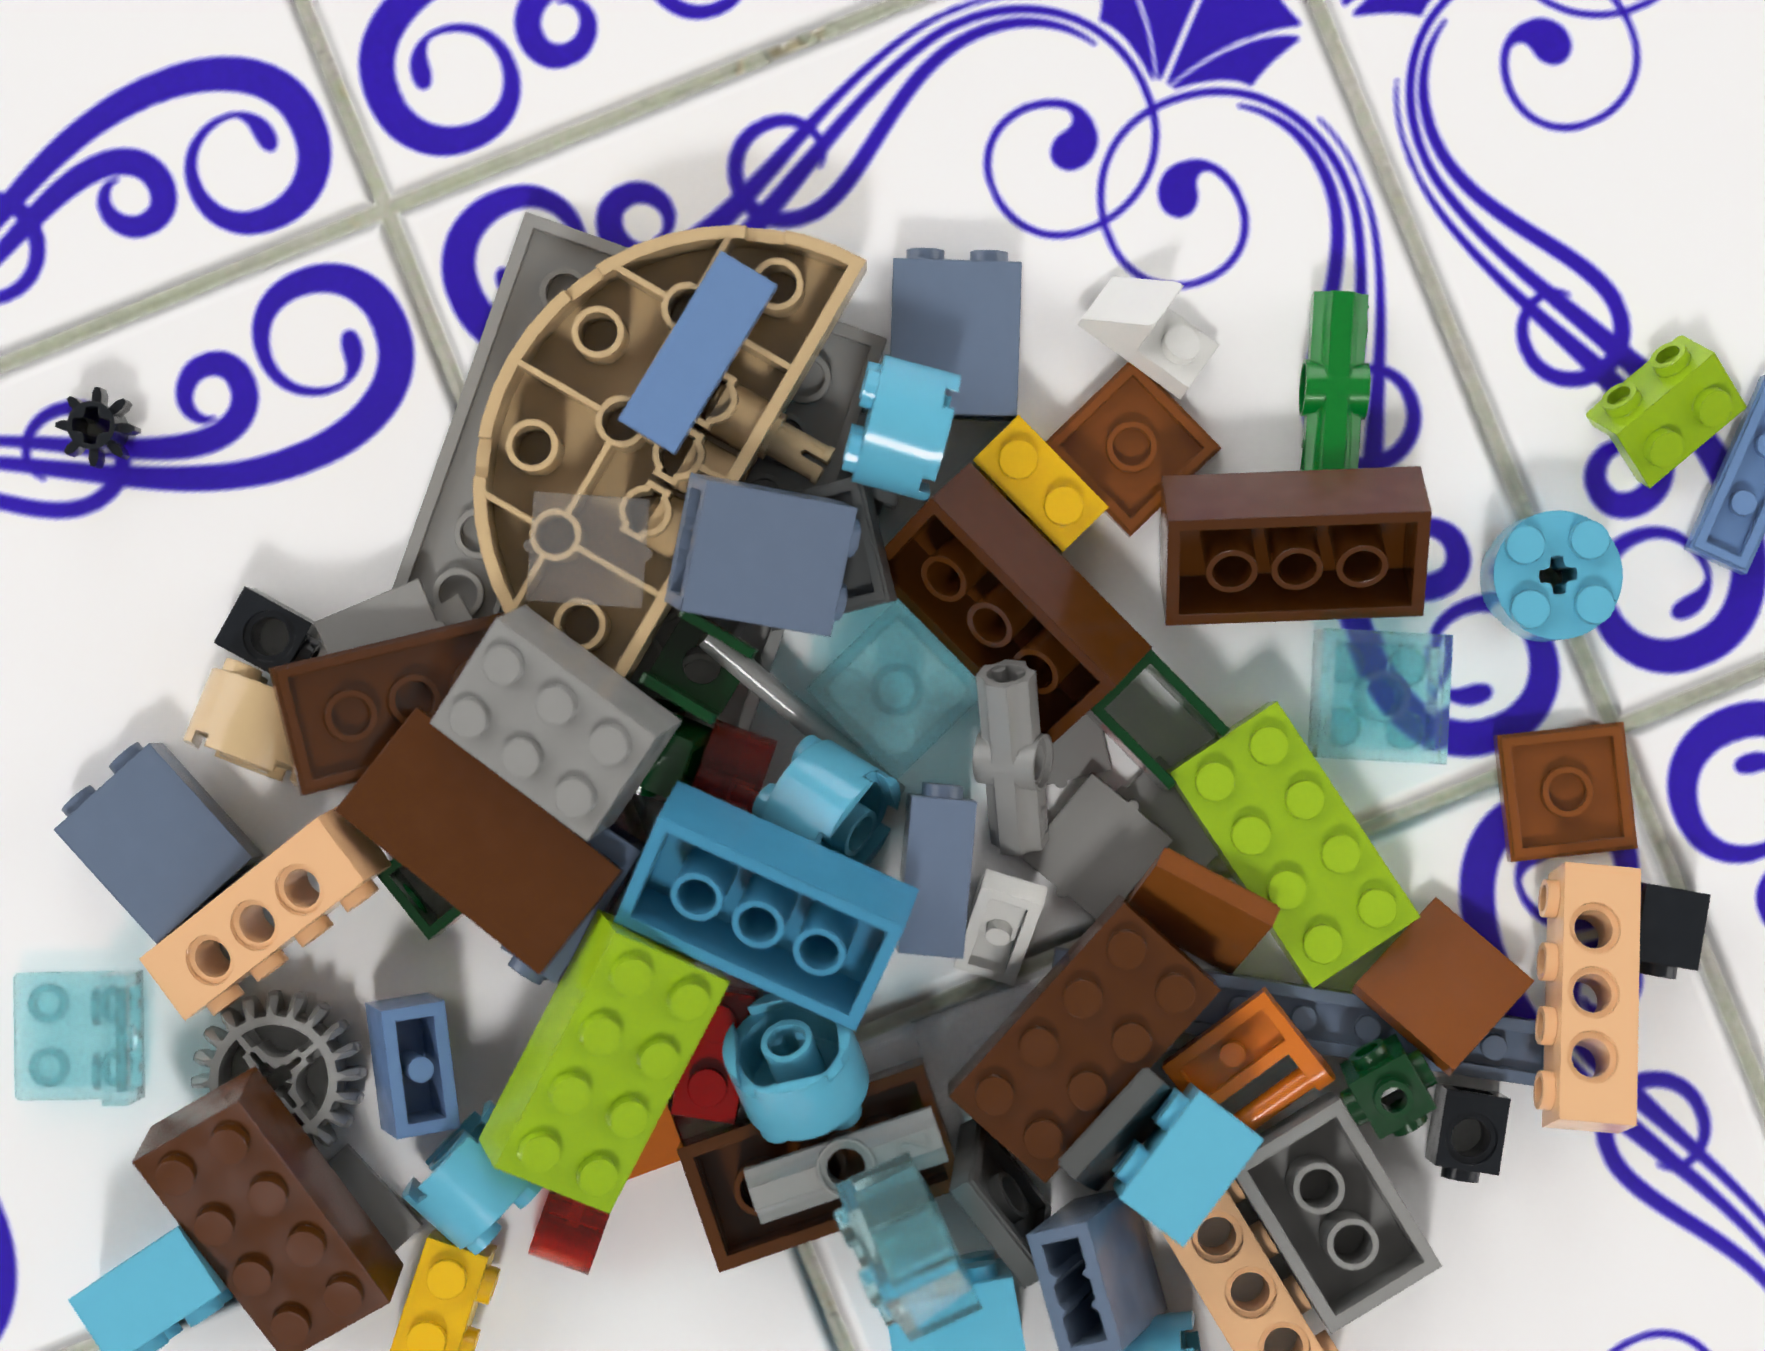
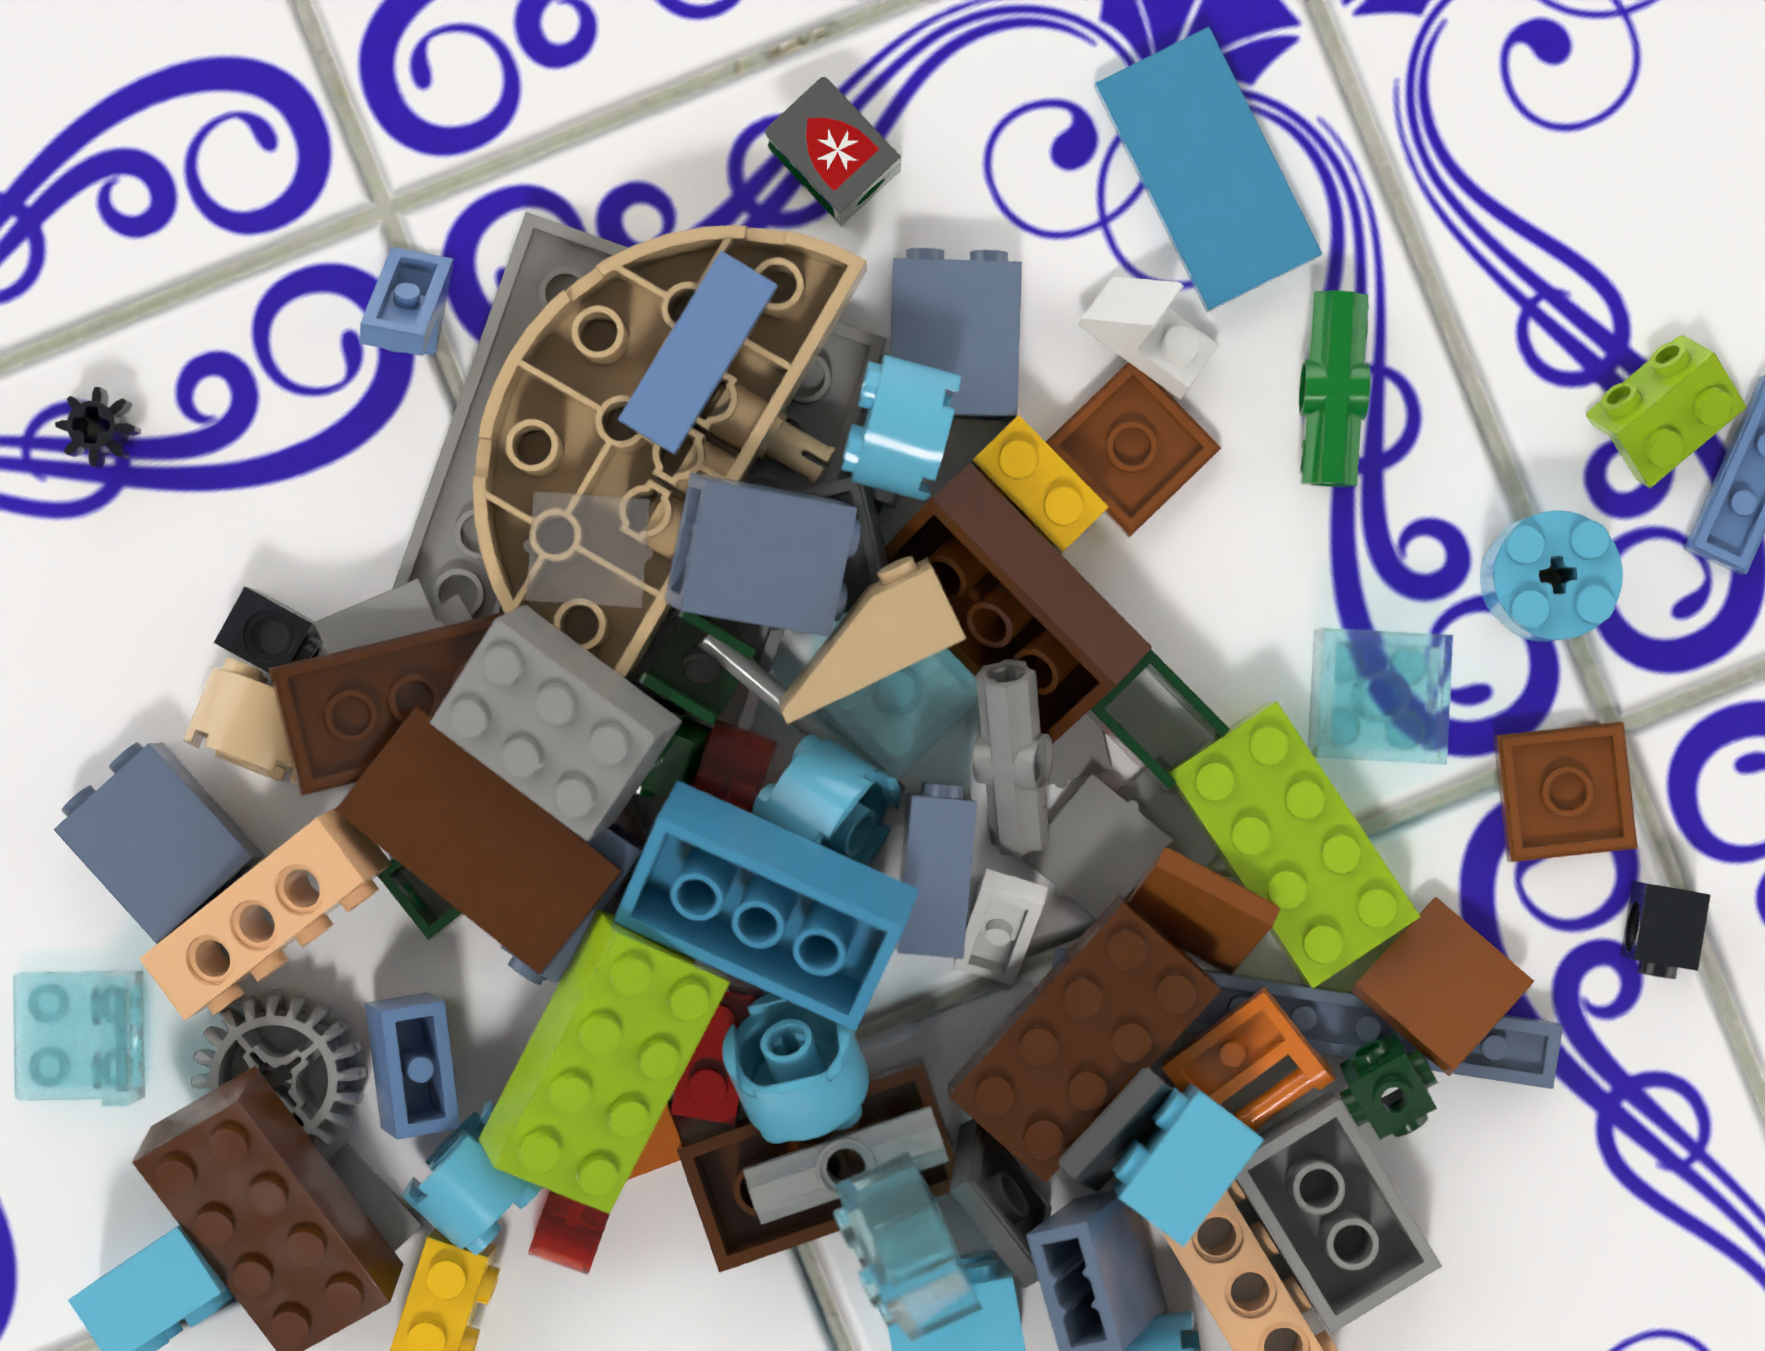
(408, 303): none -> medium blue slope
(832, 150): none -> piece
(882, 633): none -> tan slope
(1207, 169): none -> dark azure tile
(1294, 545): reddish brown brick -> none
(1461, 1103): black brick -> none
(1612, 903): light nougat brick -> none

